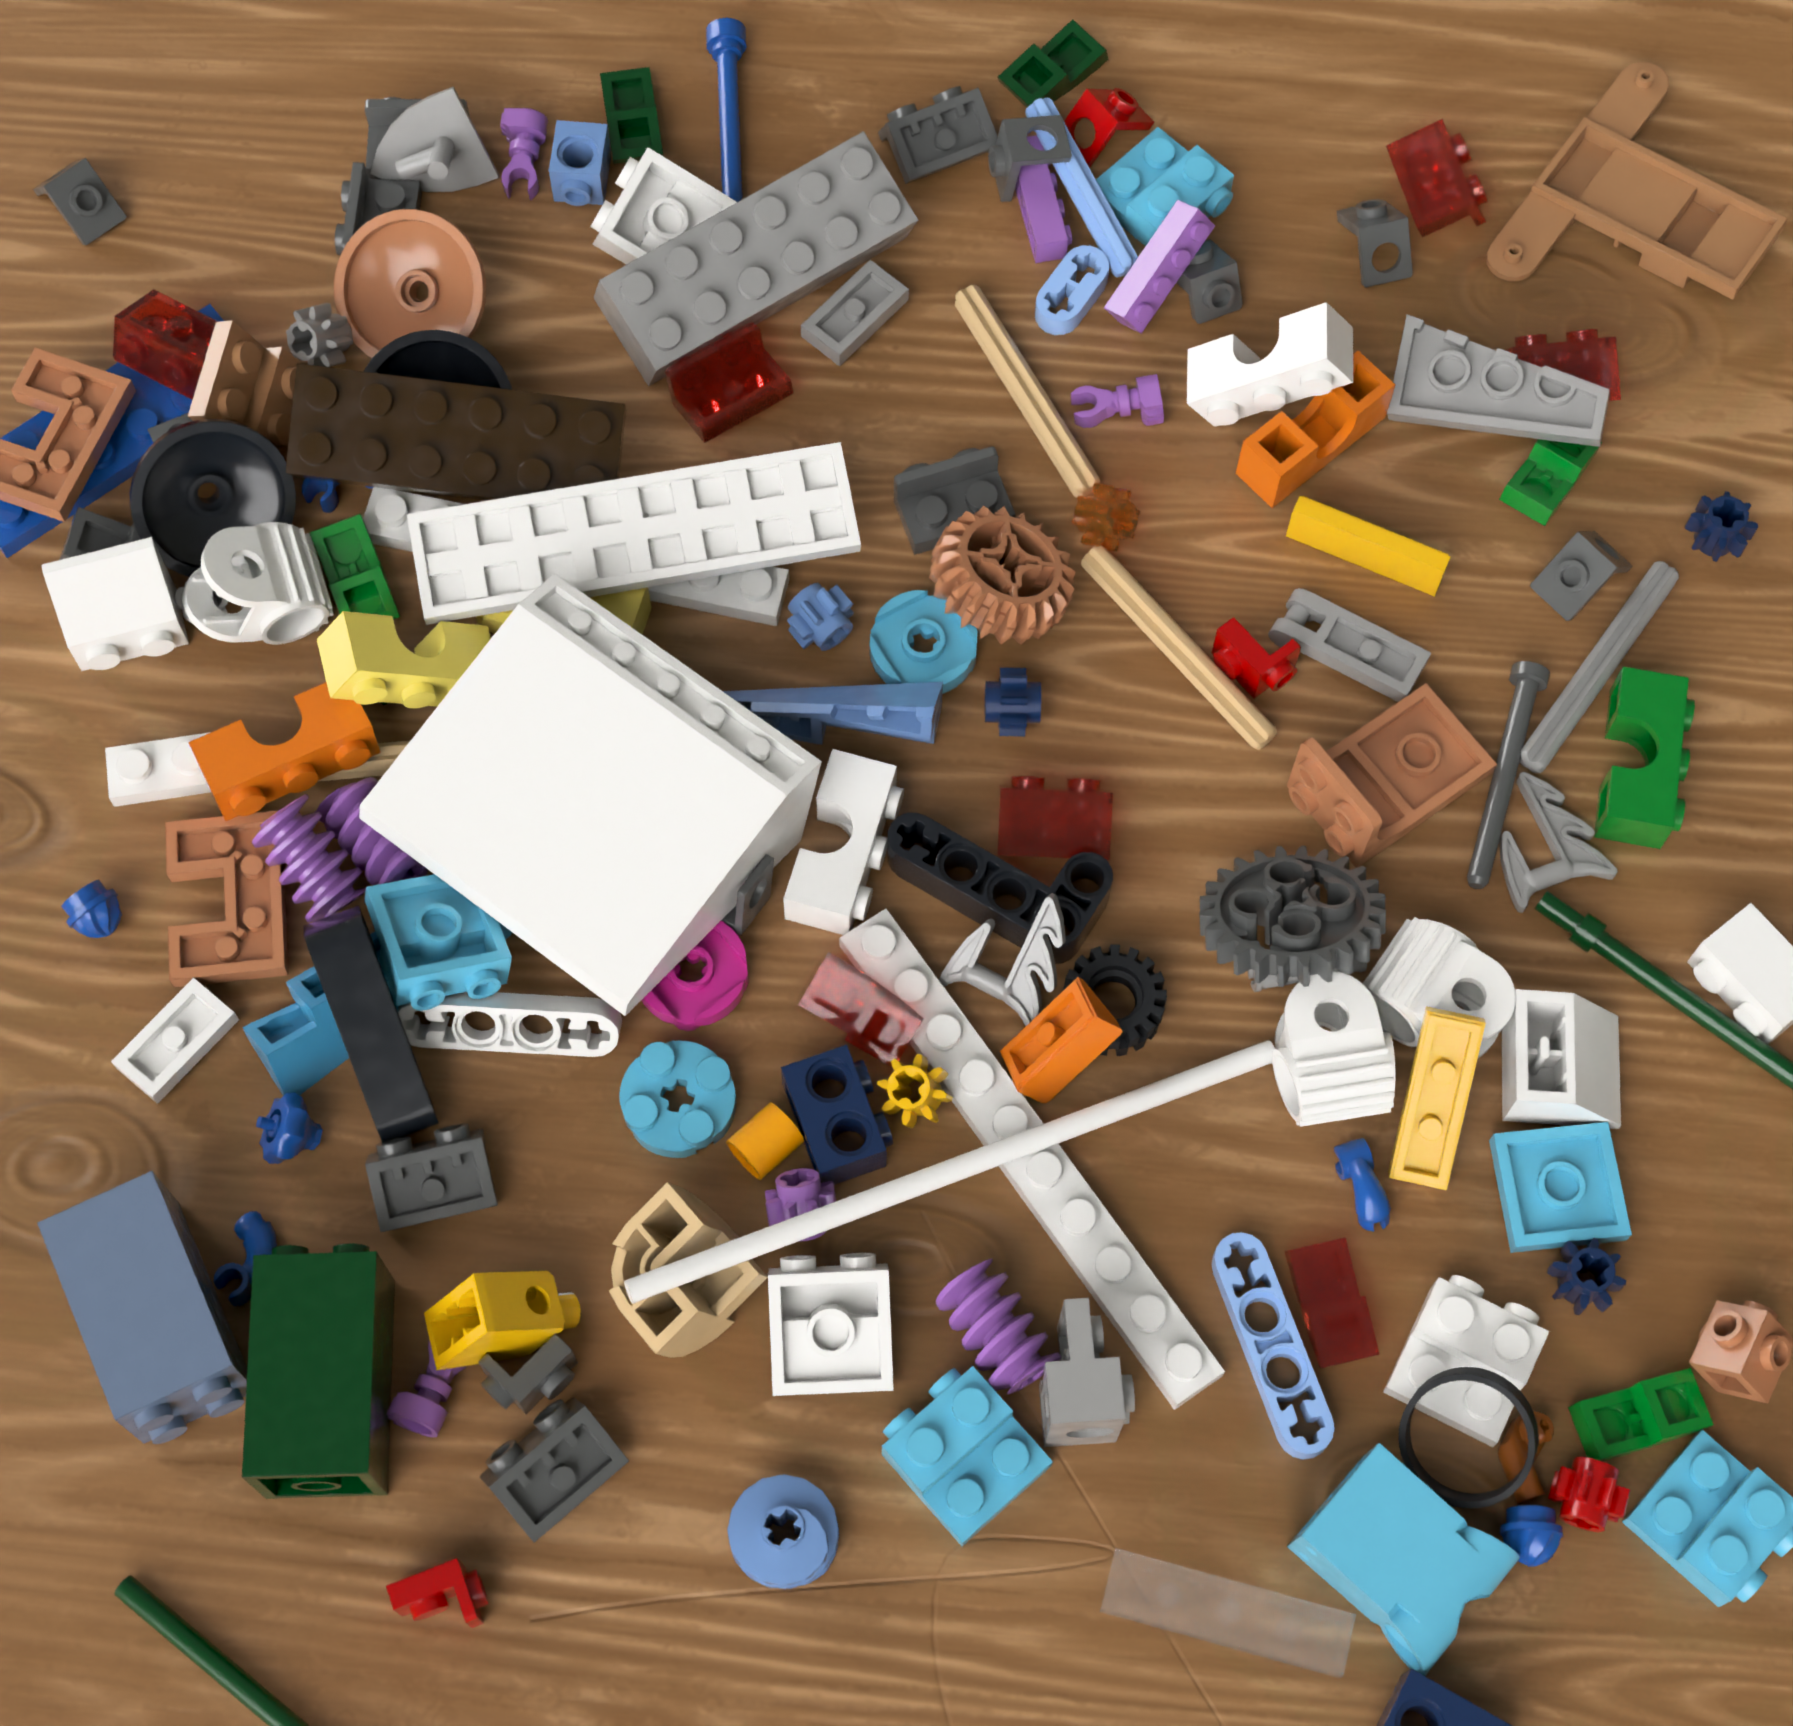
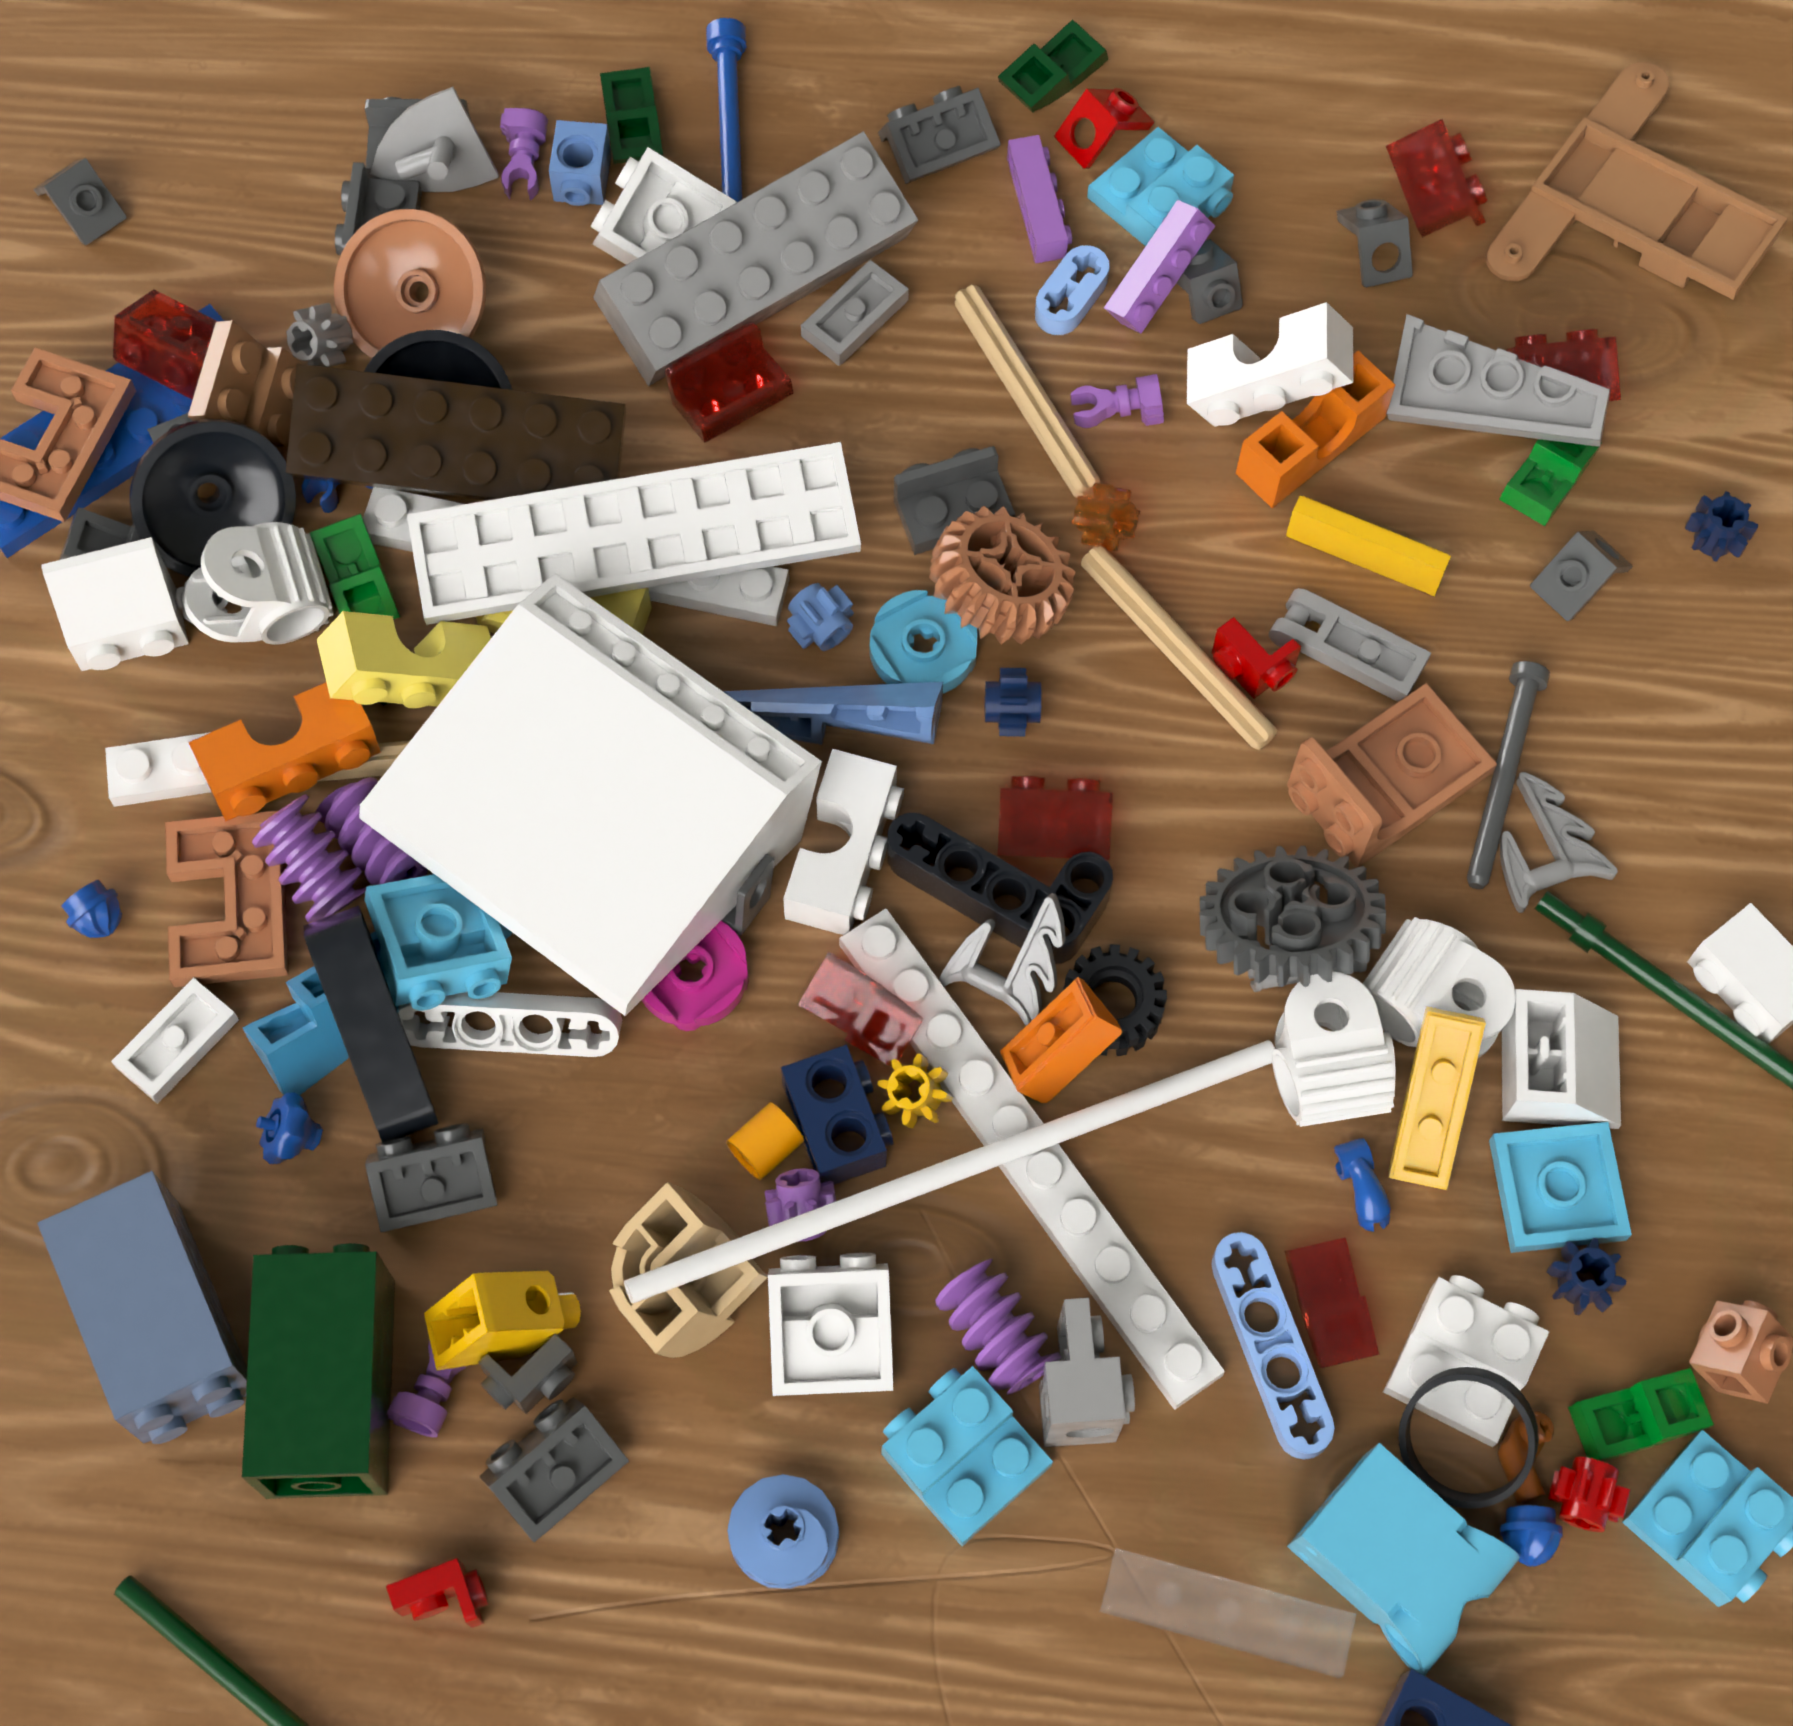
(257, 1239): blue arm -> none
(694, 1126): medium azure plate -> none
(1014, 150): dark grey bracket -> none
(1087, 196): light blue axle -> none
(1598, 667): light grey axle -> none
(1651, 715): green arch -> none

